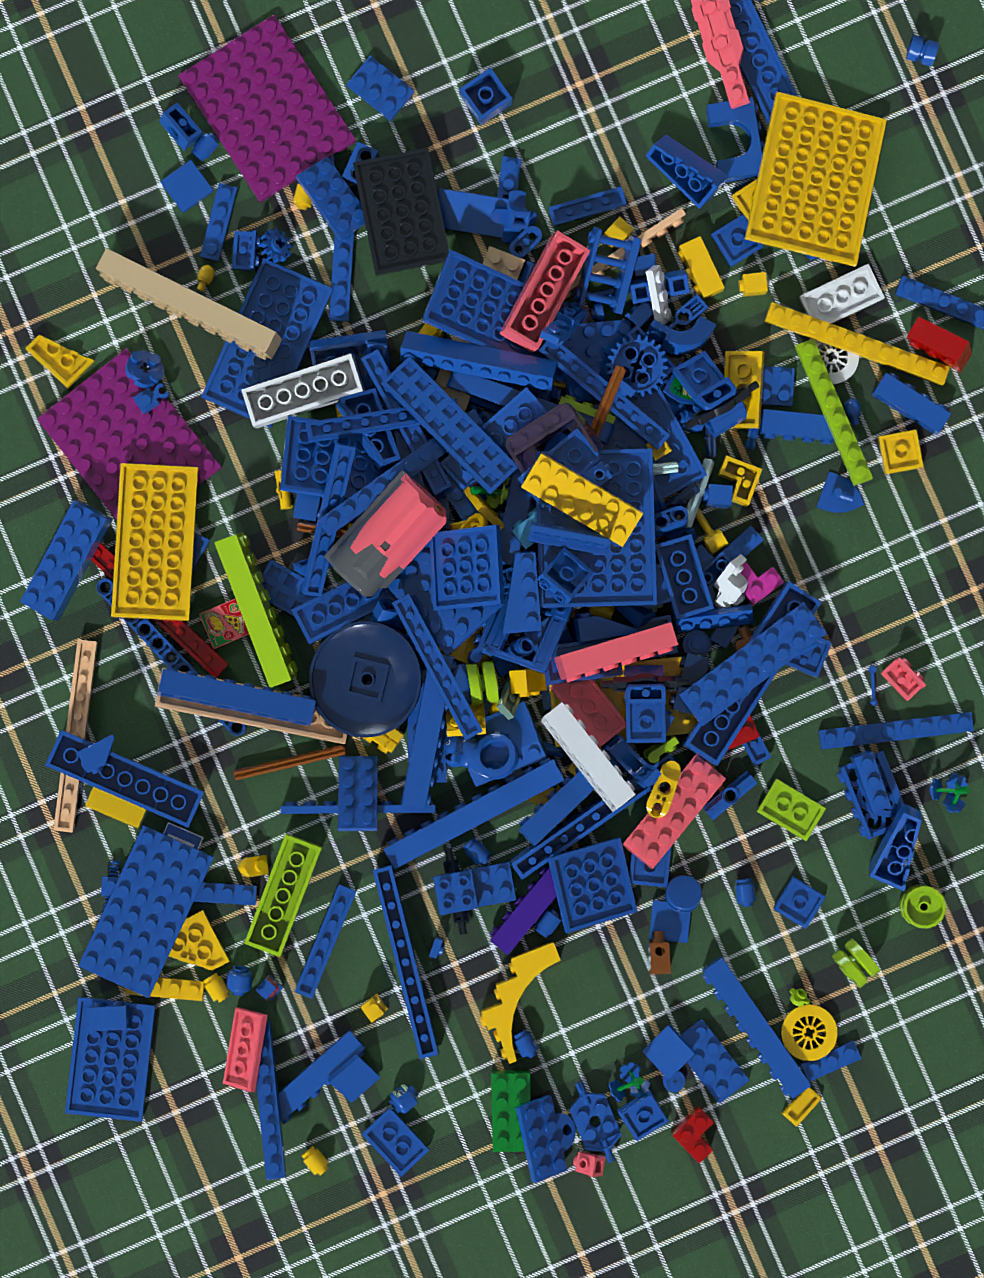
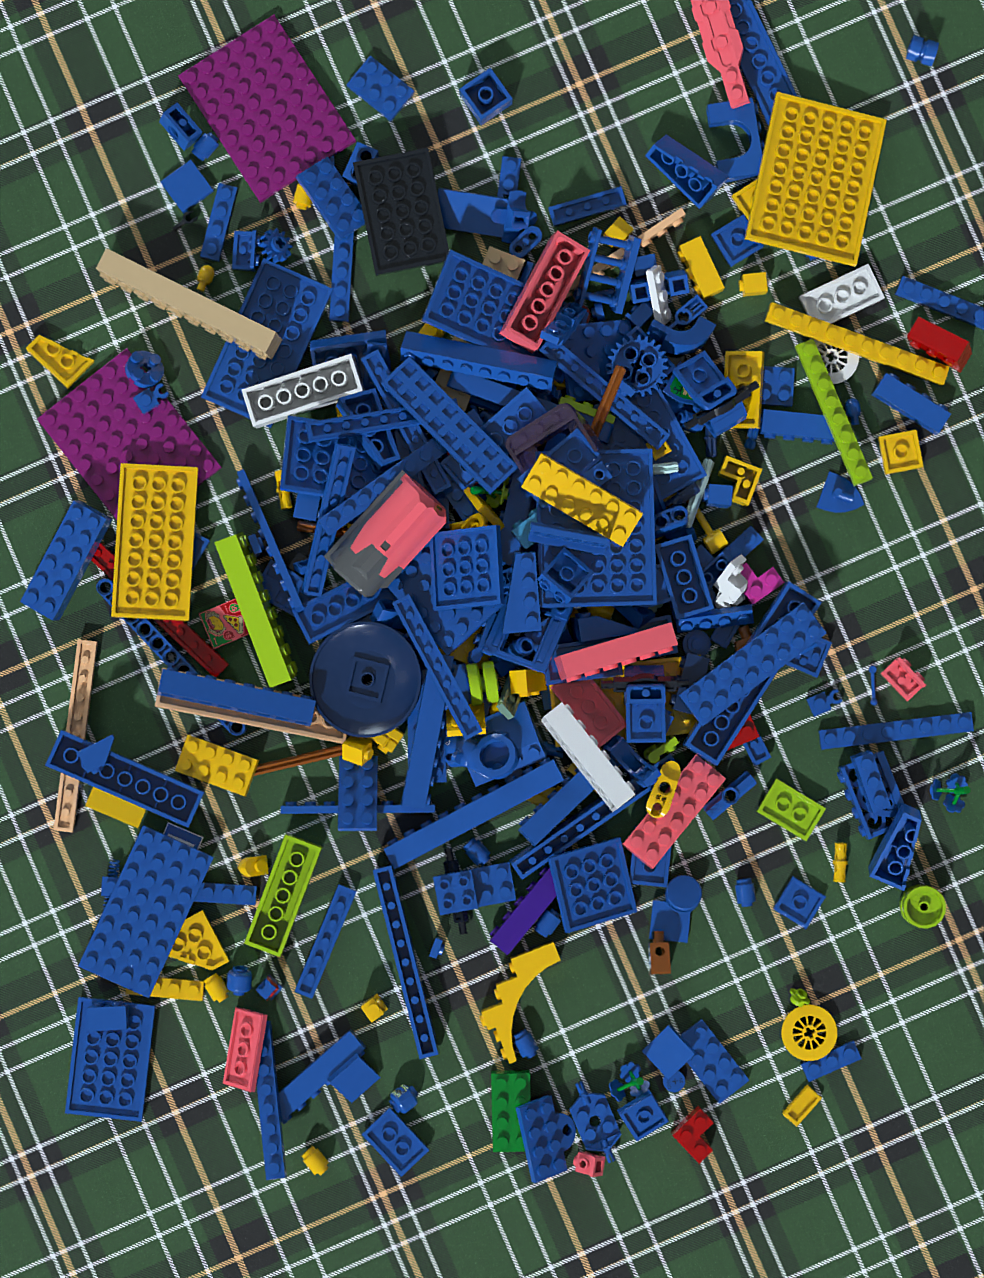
(186, 219): none -> black hand
(217, 765): none -> yellow plate
(257, 545): none -> blue plate
(272, 548): none -> blue plate
(357, 750): none -> yellow brick
(756, 1027): blue brick -> none
(821, 703): none -> blue plate
(840, 862): none -> yellow pin
(858, 961): lime wheel -> none

